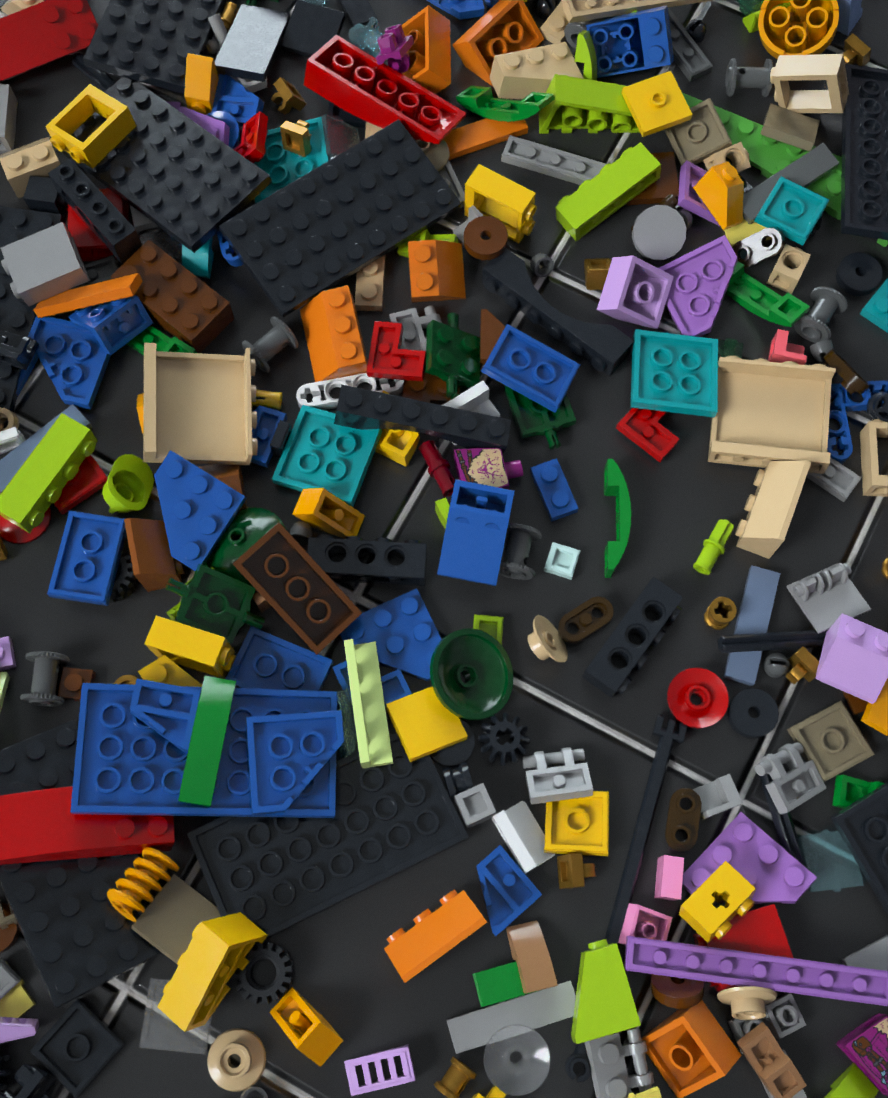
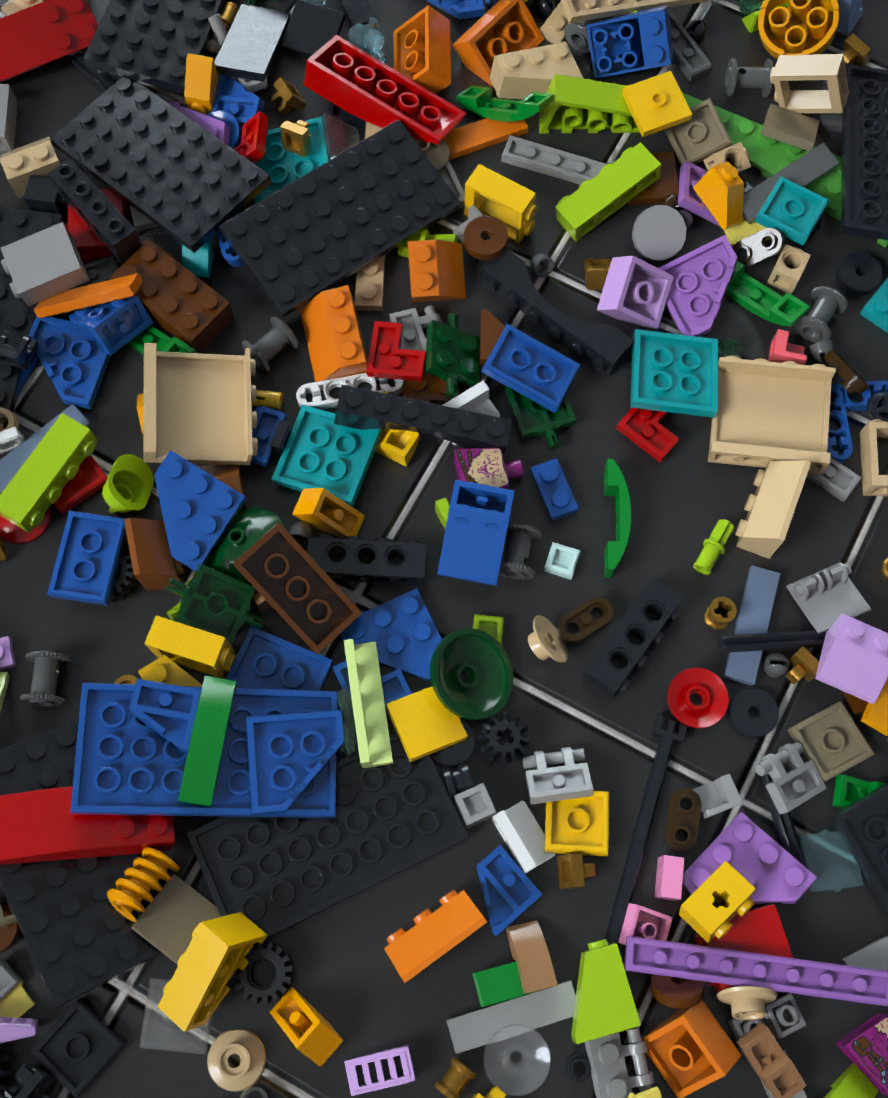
(72, 680): reddish brown plate -> none
(100, 142): yellow window -> none
(394, 48): magenta hips -> none
(438, 467): dark red pin -> none
(586, 54): lime slope -> none

